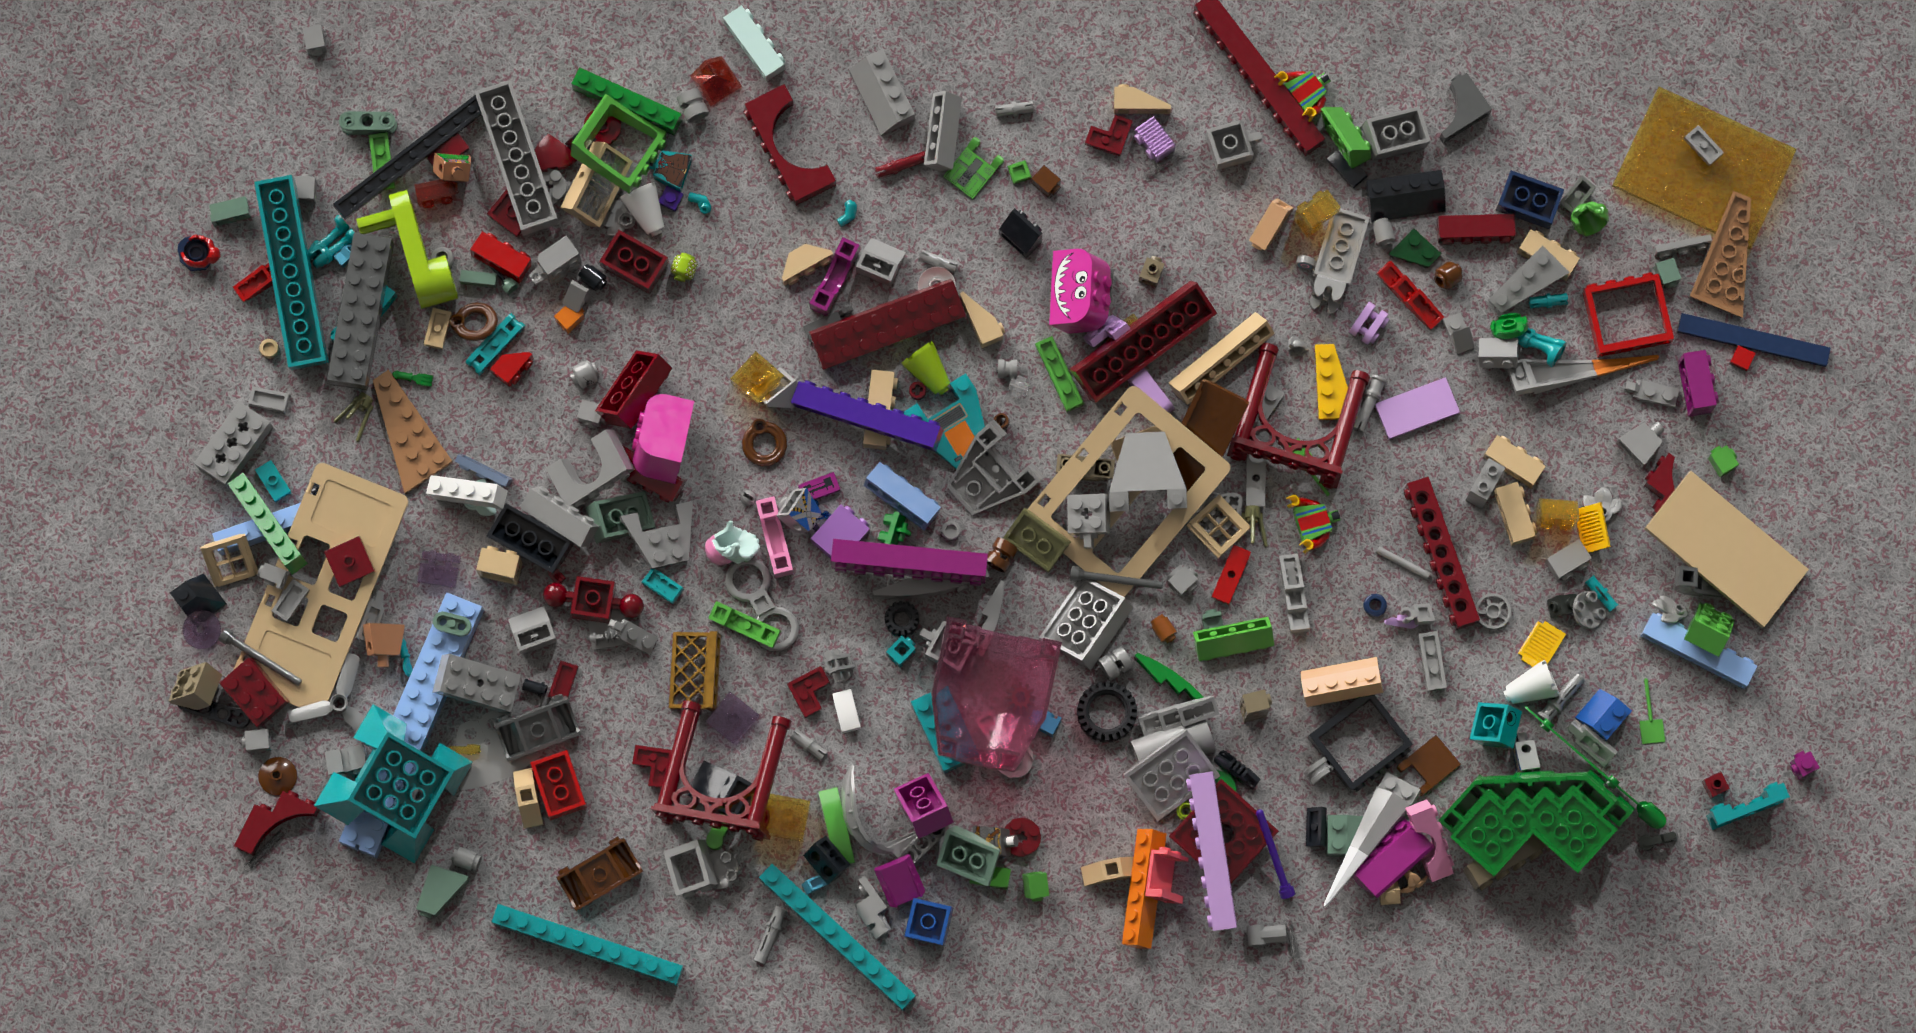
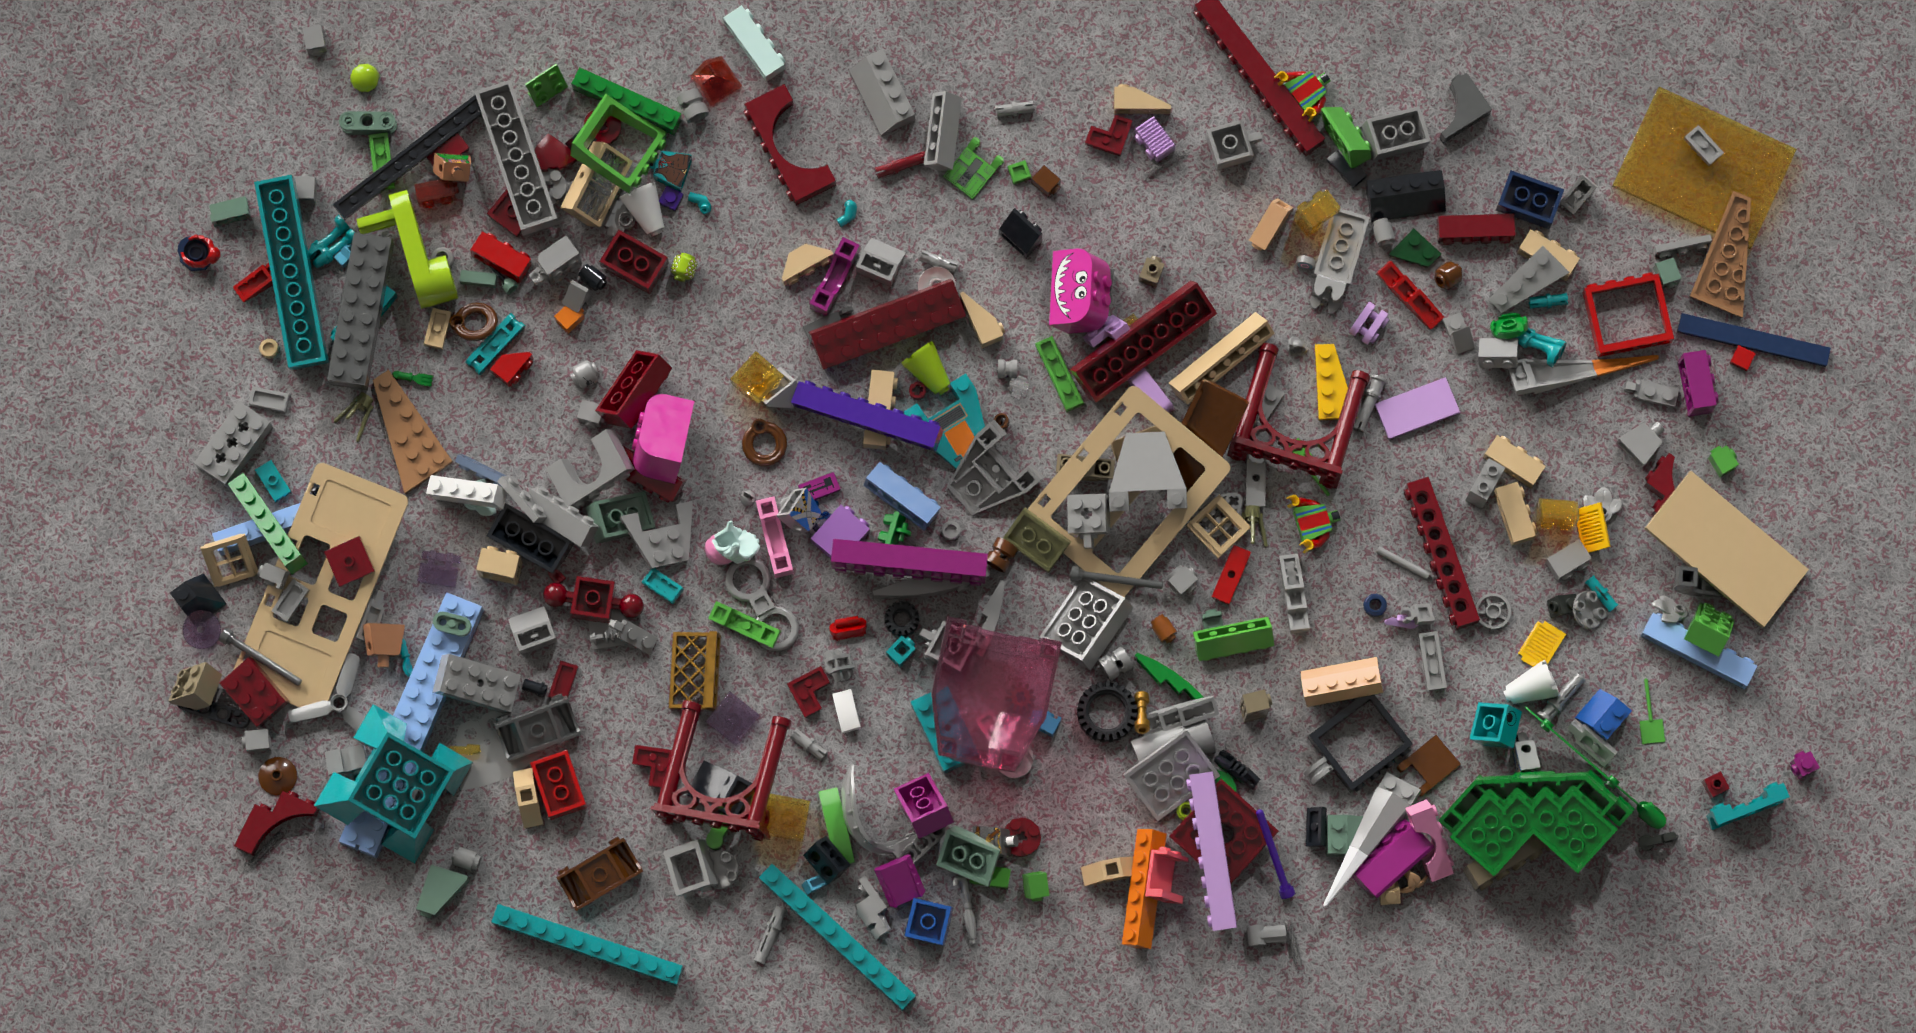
(364, 77): none -> lime hair
(522, 498): none -> light grey plate
(546, 85): none -> bright green hinge
(848, 628): none -> red piece
(966, 895): none -> light grey piece
(1142, 724): none -> pearl gold piece
(1589, 218): bright green hair -> none

